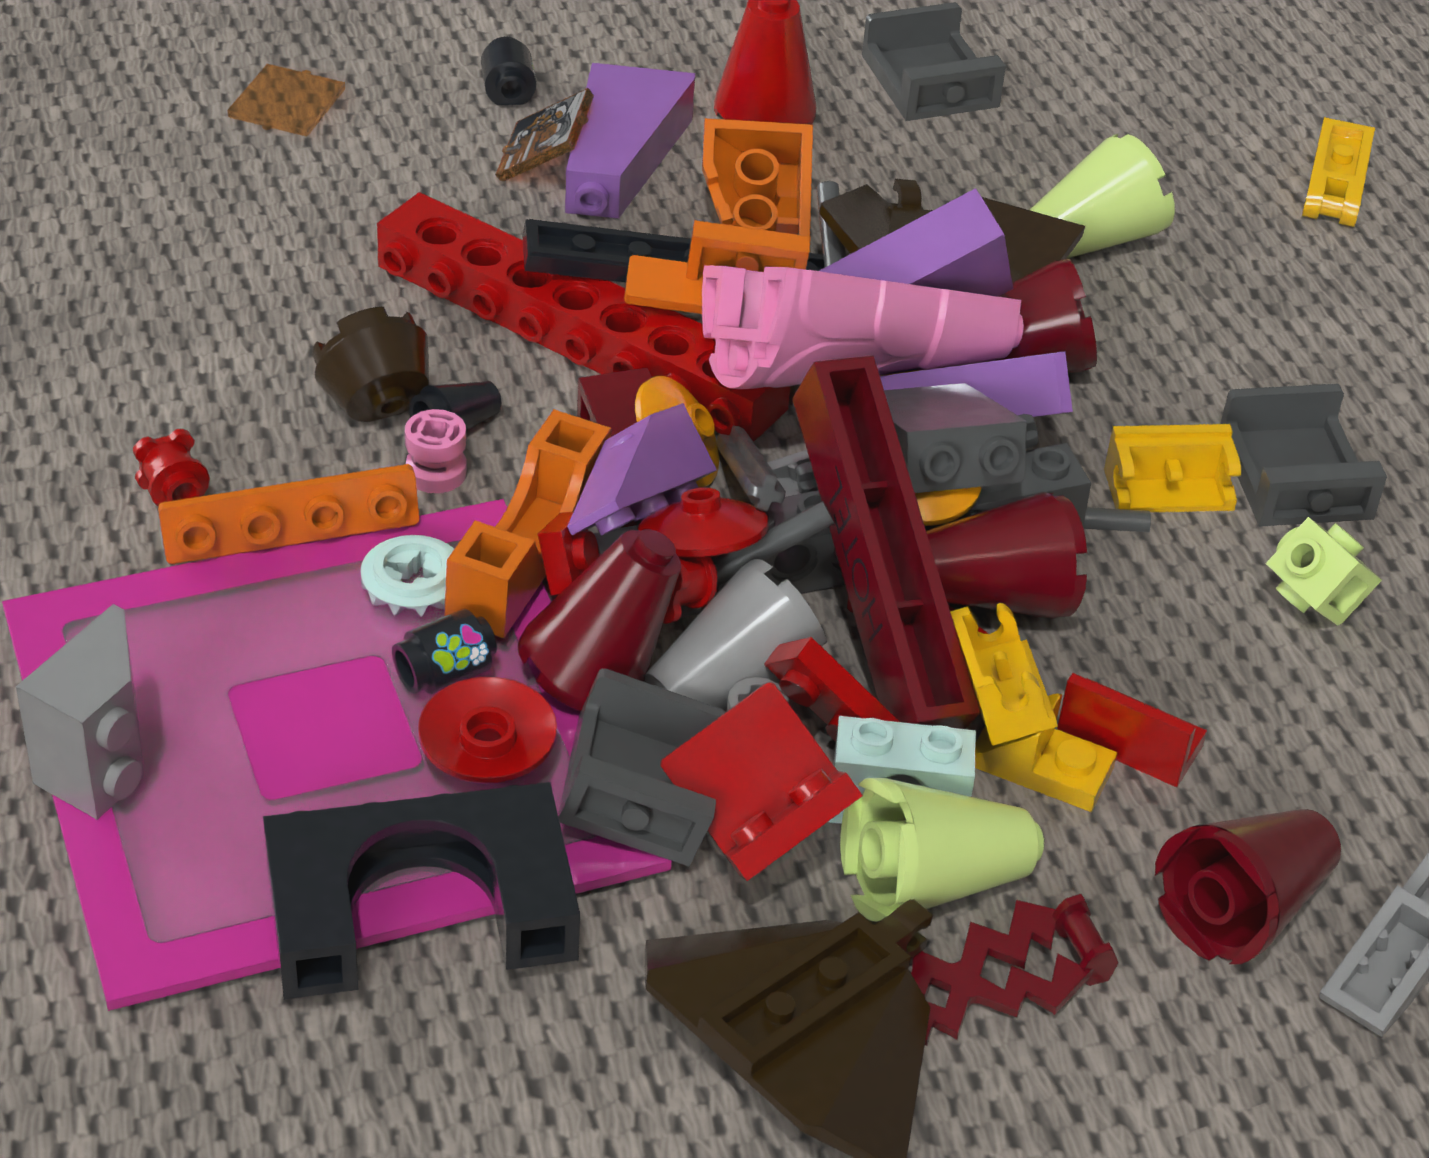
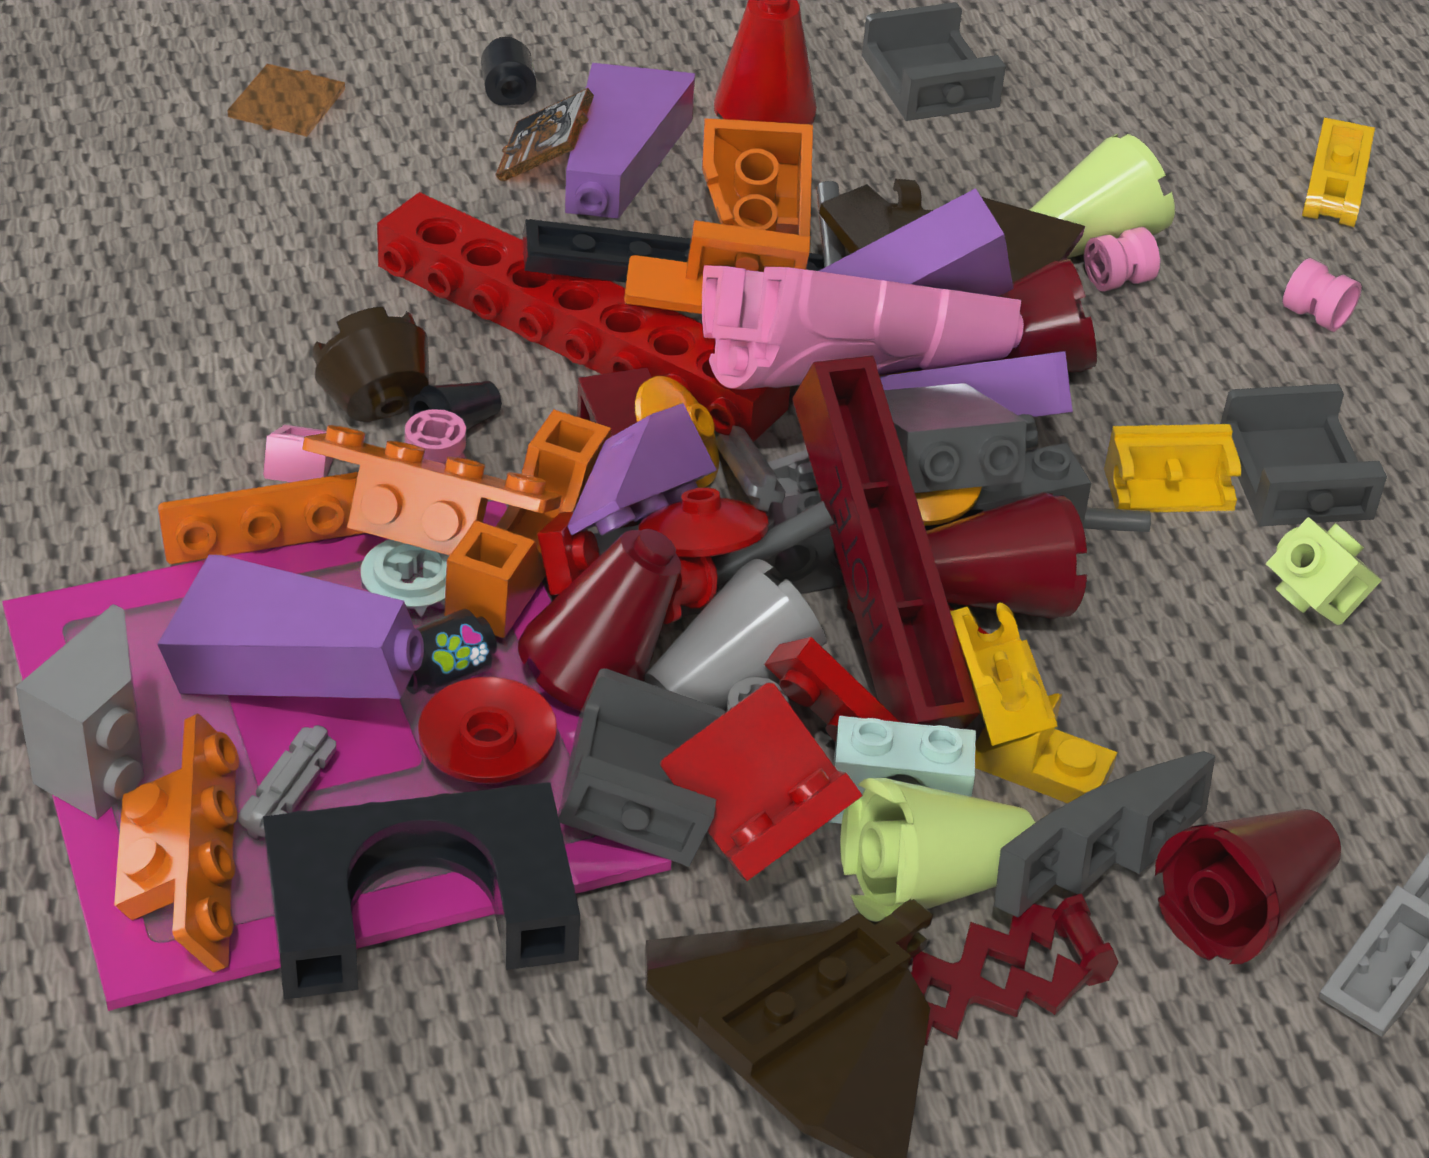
(169, 468): red brick -> none
(181, 845): none -> orange bracket
(287, 636): none -> medium lavender slope
(288, 461): none -> bright pink slope
(288, 779): none -> light grey axle
(421, 499): none -> orange bracket
(1108, 825): none -> dark grey slope
(1116, 260): none -> bright pink wheel
(1138, 732): red panel -> none
(1321, 294): none -> bright pink wheel

